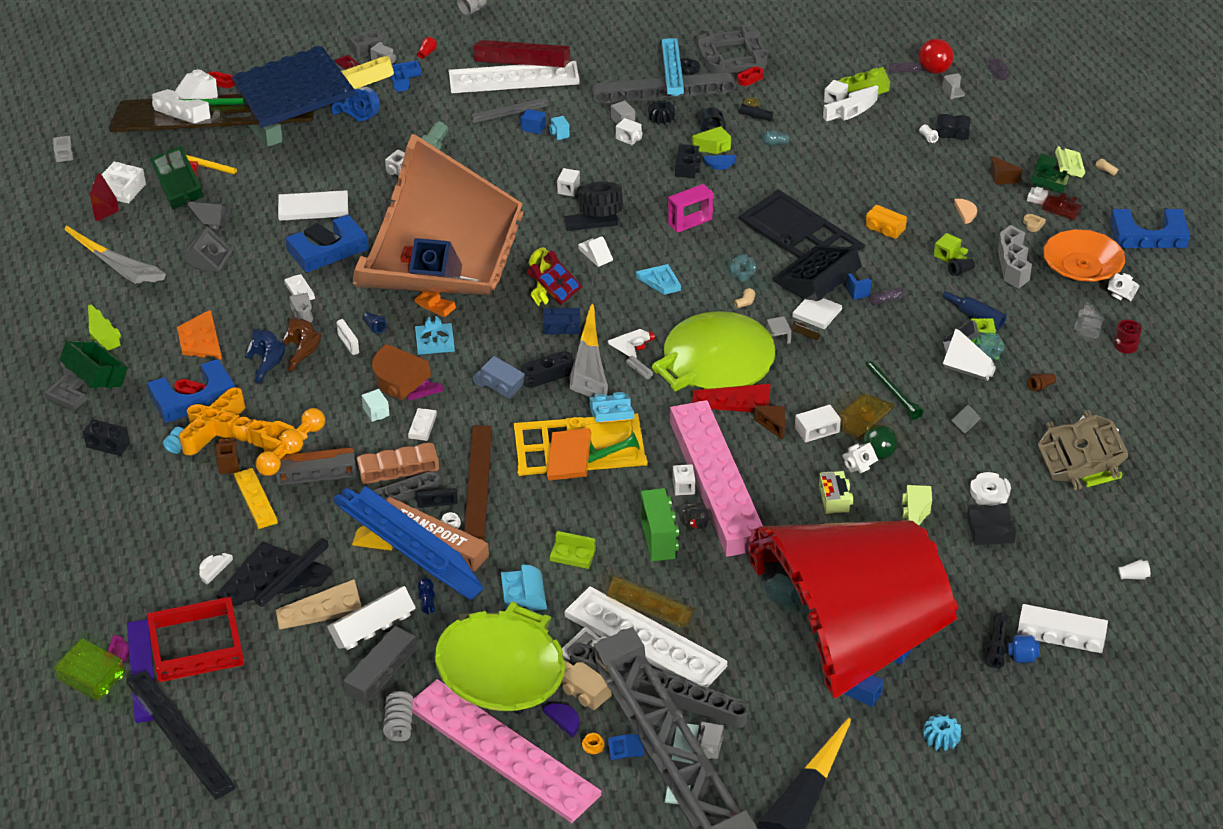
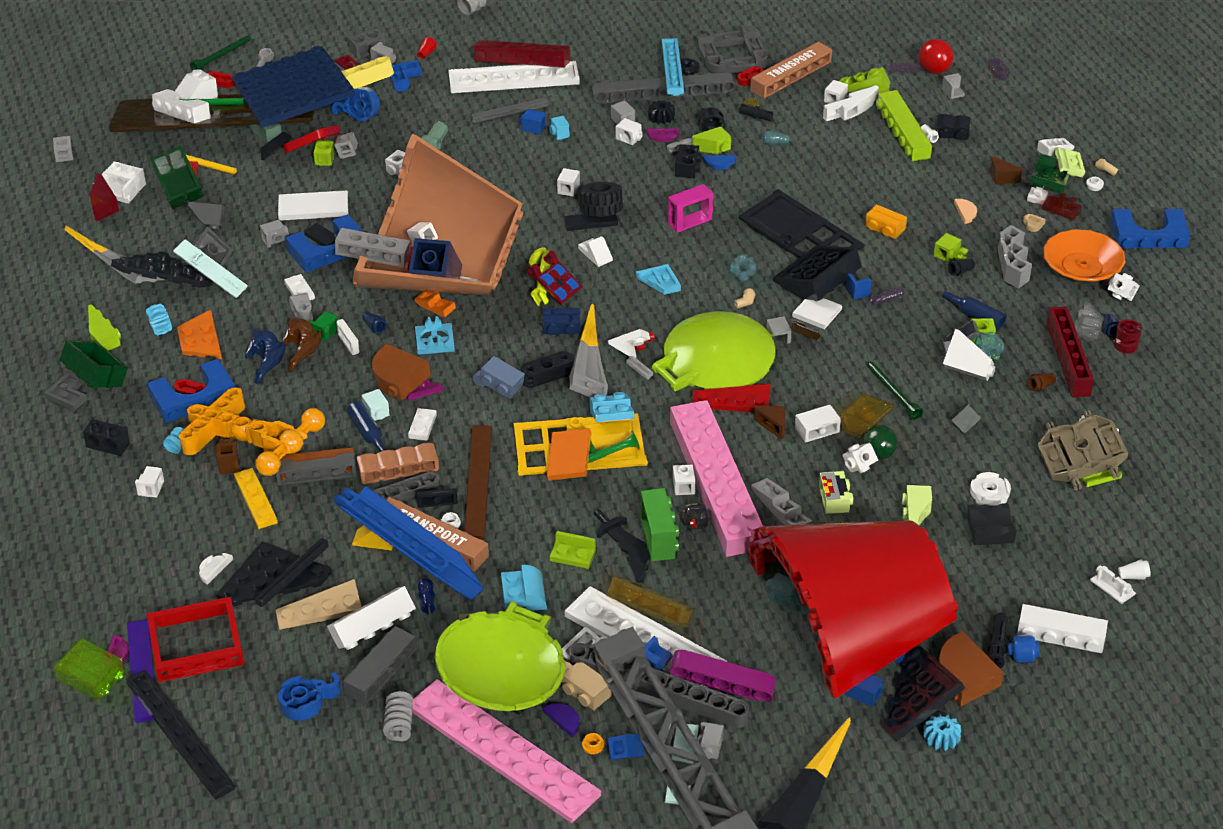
(150, 482): none -> white brick
(158, 319): none -> medium azure gear
(163, 267): none -> black plate
(200, 64): none -> dark green piece
(210, 268): none -> light aqua piece
(265, 55): none -> light grey plate
(273, 232): none -> light grey brick
(274, 145): none -> black slope
(303, 698): none -> blue piece
(320, 134): none -> red beam
(324, 153): none -> lime brick
(326, 325): none -> green brick
(346, 145): none -> light grey brick
(366, 424): none -> dark blue piece
(372, 246): none -> light grey brick
(422, 230): none -> white brick
(634, 547): none -> black sword
(657, 655): none -> blue panel
(663, 134): none -> magenta tile
(673, 147): none -> light grey piece
(723, 675): none -> magenta beam
(779, 503): none -> light grey slope
(791, 69): none -> nougat brick
(904, 125): none -> lime brick
(919, 692): none -> black plate
(971, 667): none -> dark orange brick
(1049, 146): none -> white slope
(1070, 352): none -> dark red brick
(1095, 183): none -> white plate
(1110, 325): none -> dark blue cone
(1113, 586): none -> white hinge

